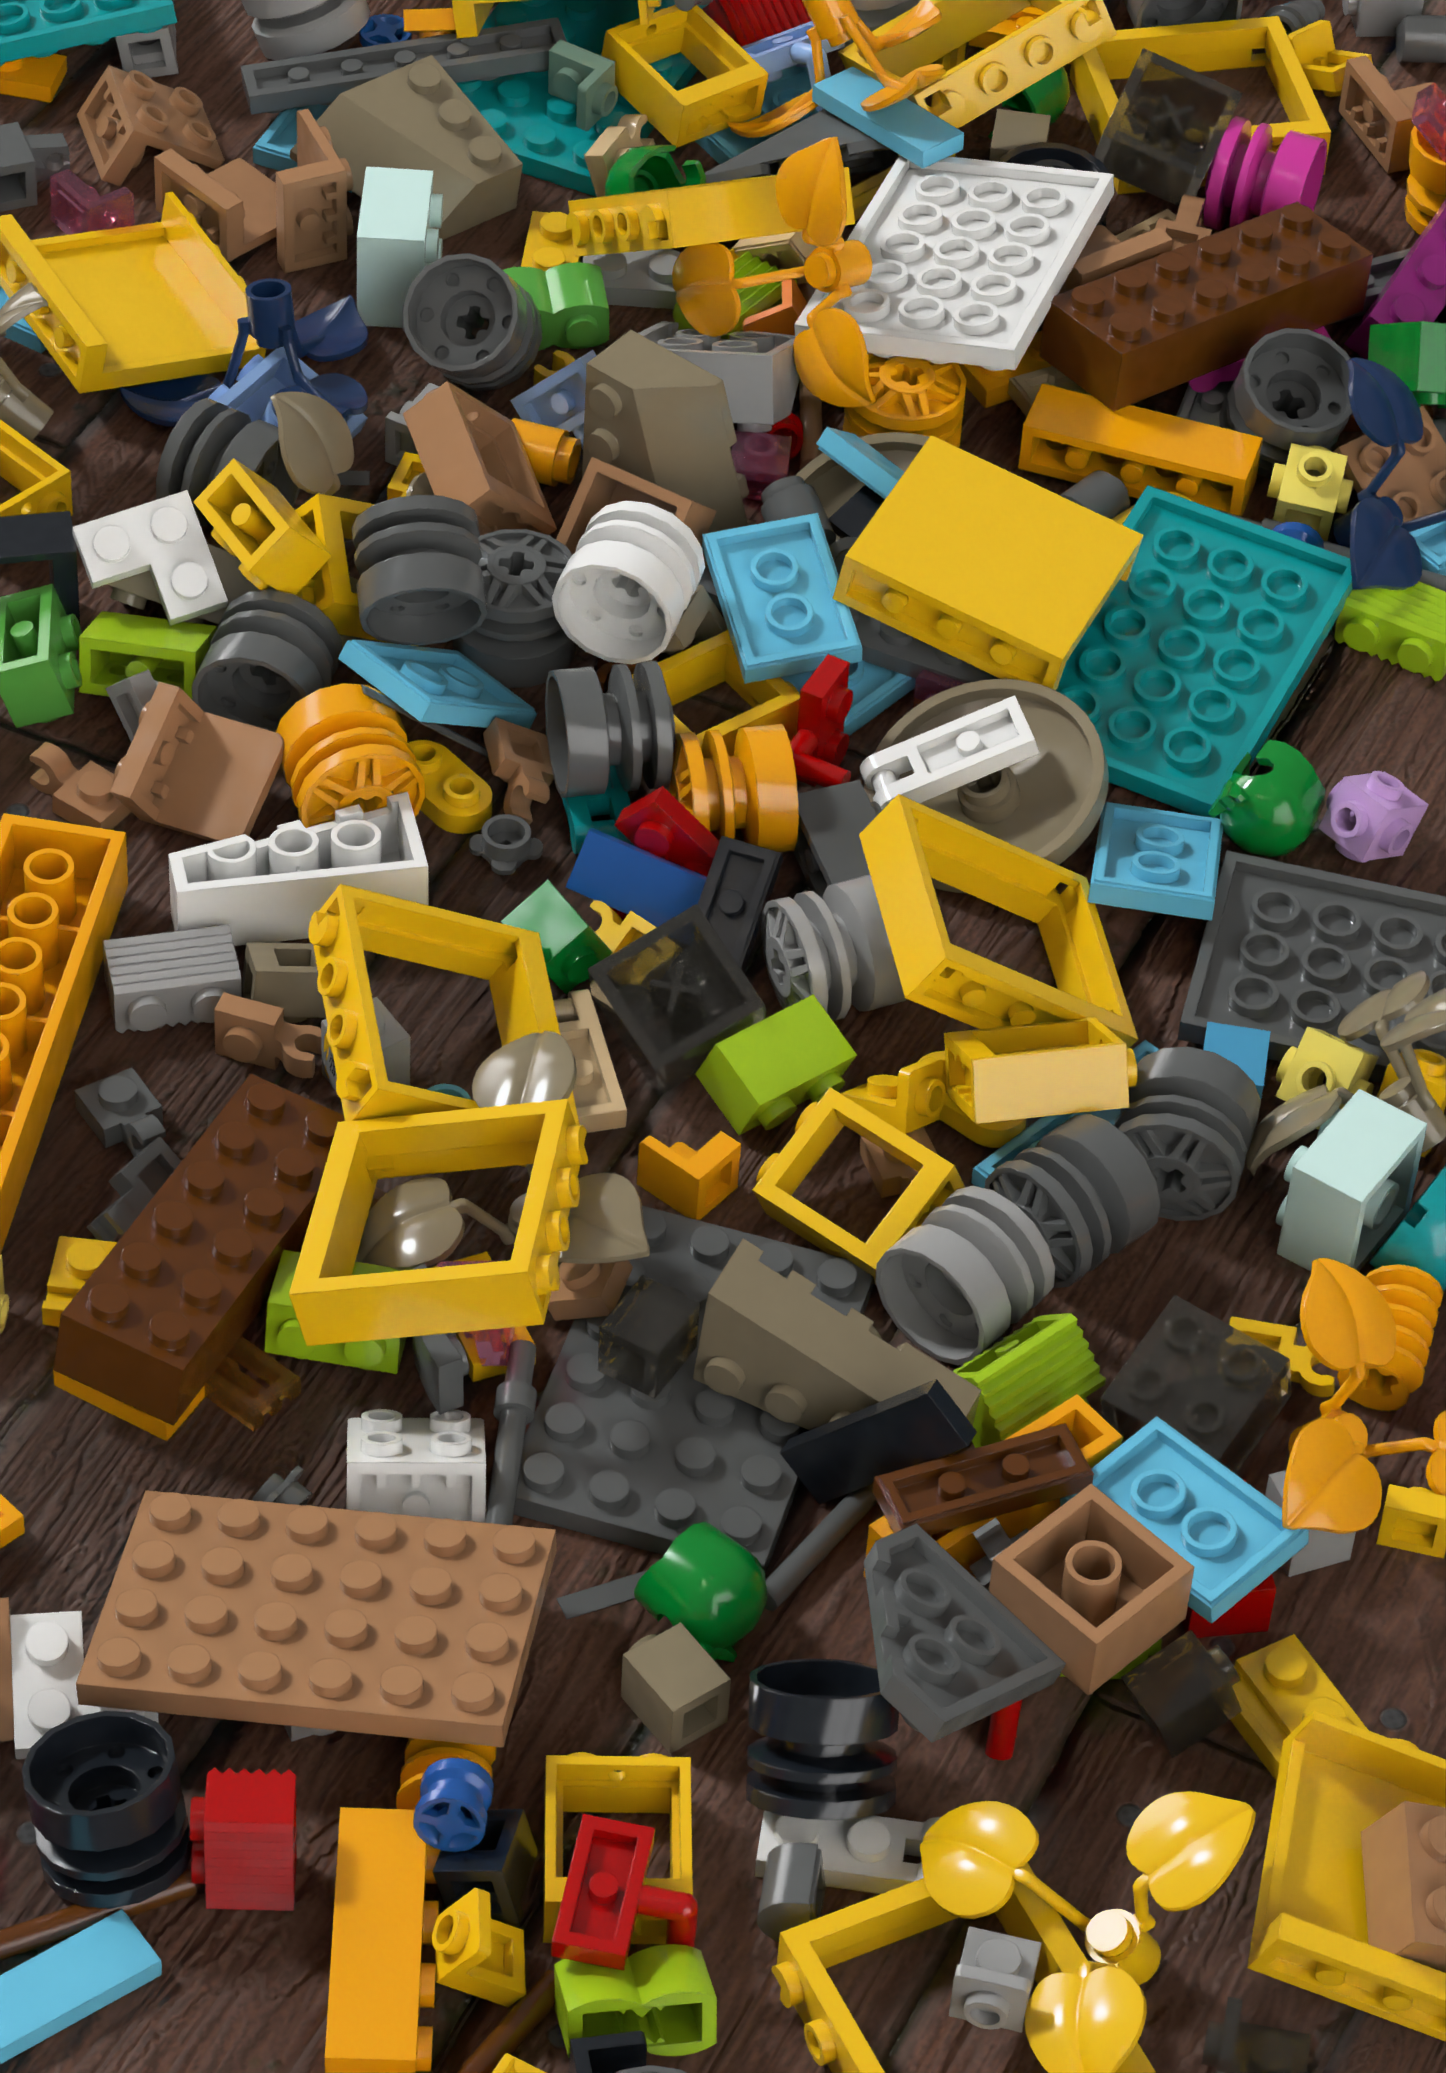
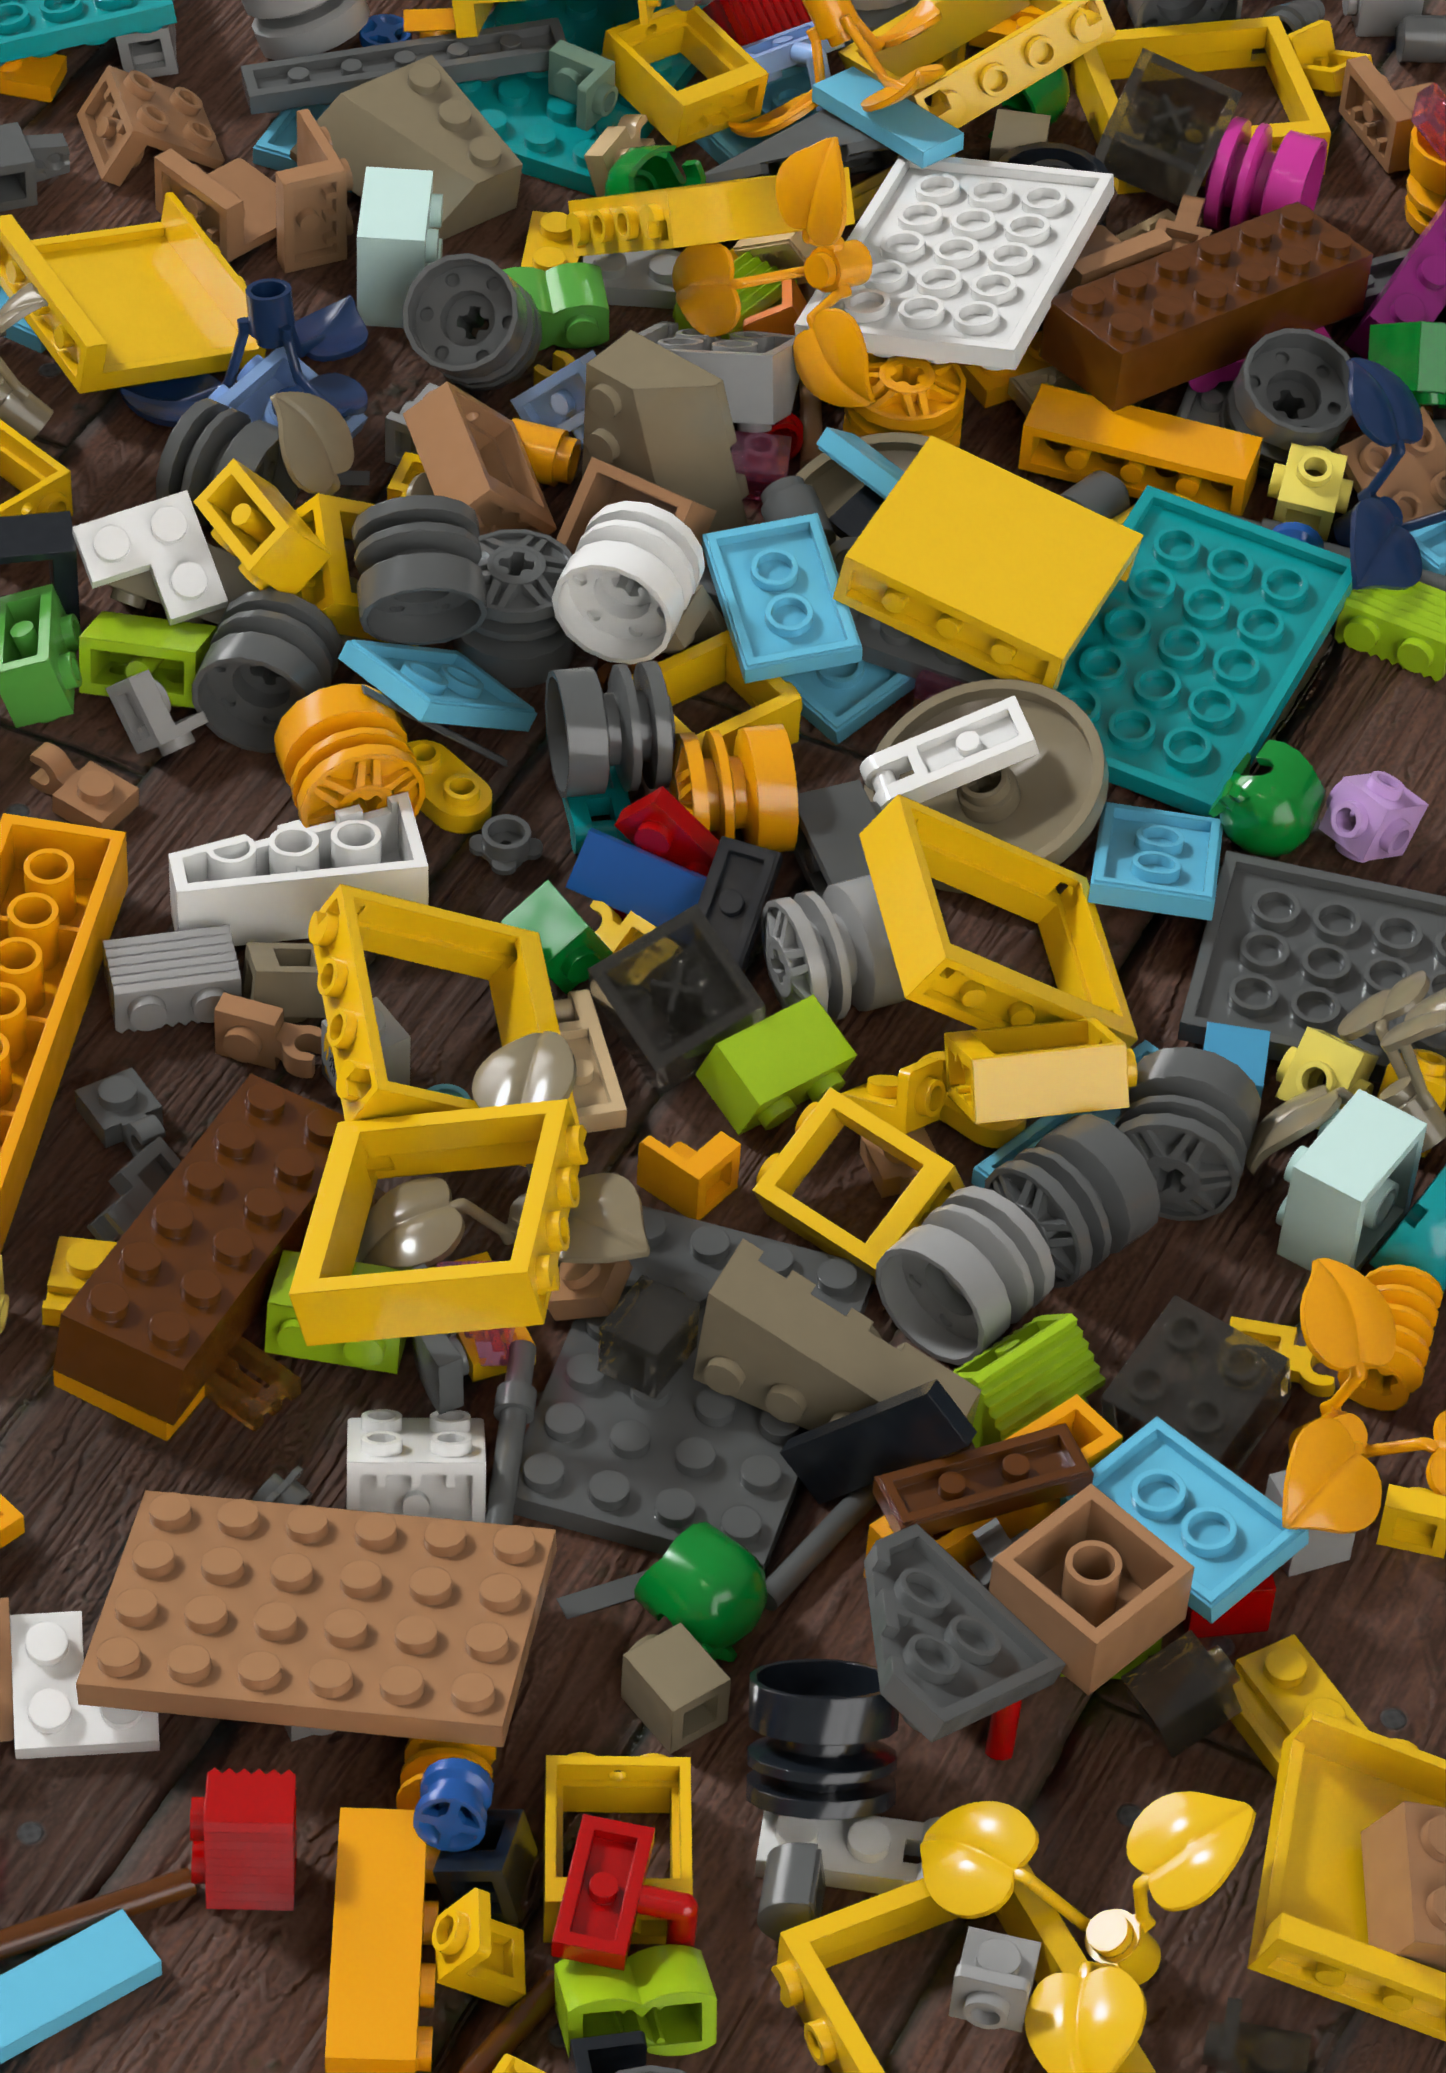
(81, 209): clear pink bracket -> none
(107, 1809): black wheel -> none
(196, 768): medium nougat bracket -> none
(522, 761): medium nougat plate -> none
(820, 727): red plate -> none

